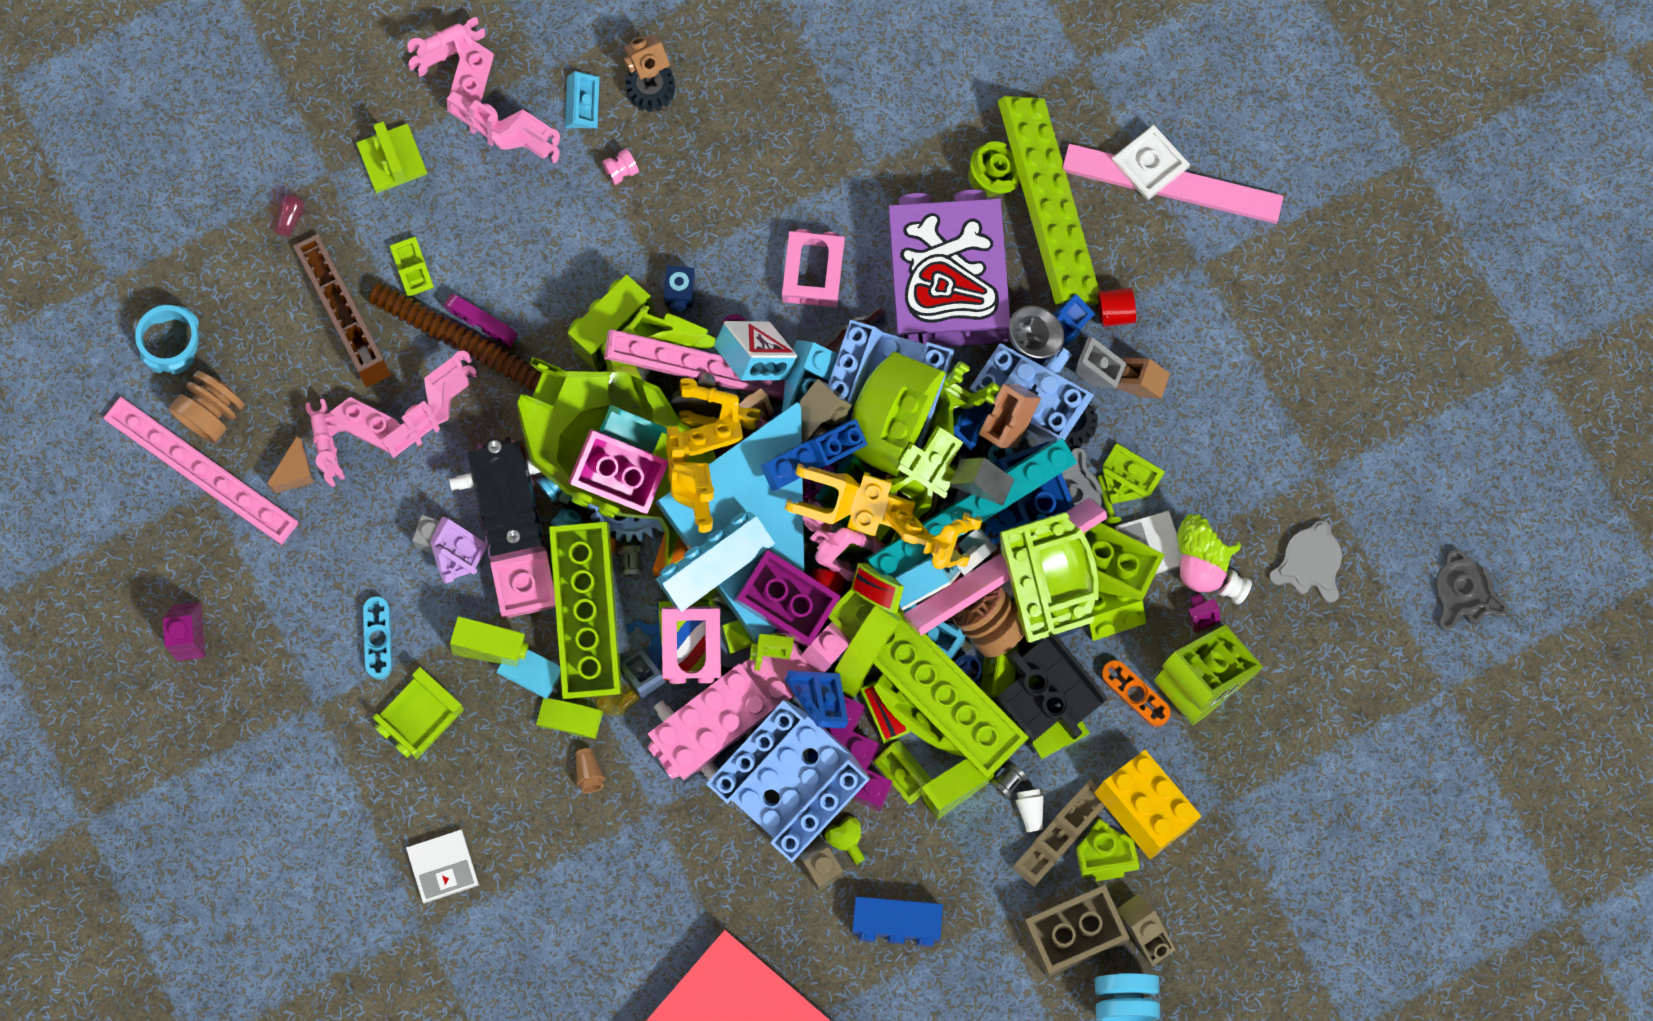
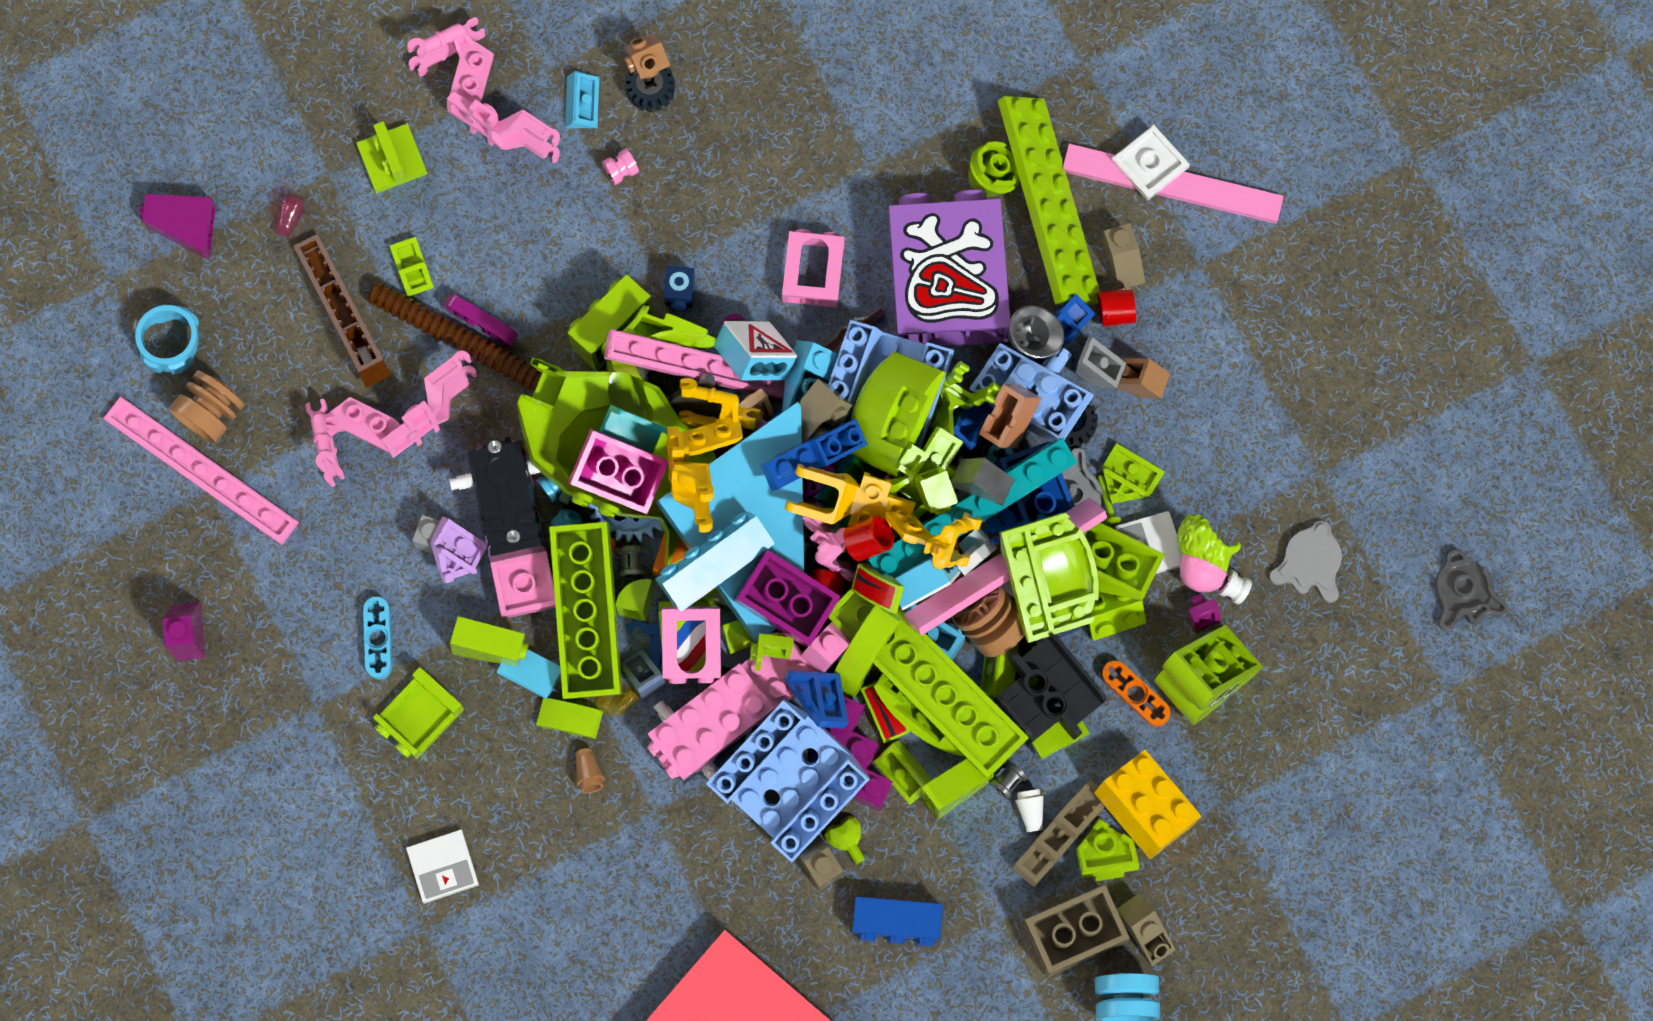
(181, 220): none -> magenta slope
(293, 469): medium nougat slope -> none
(635, 600): none -> lime brick
(868, 538): none -> red piece
(935, 490): none -> brick
(970, 666): dark blue wheel -> none
(1123, 256): none -> dark tan slope

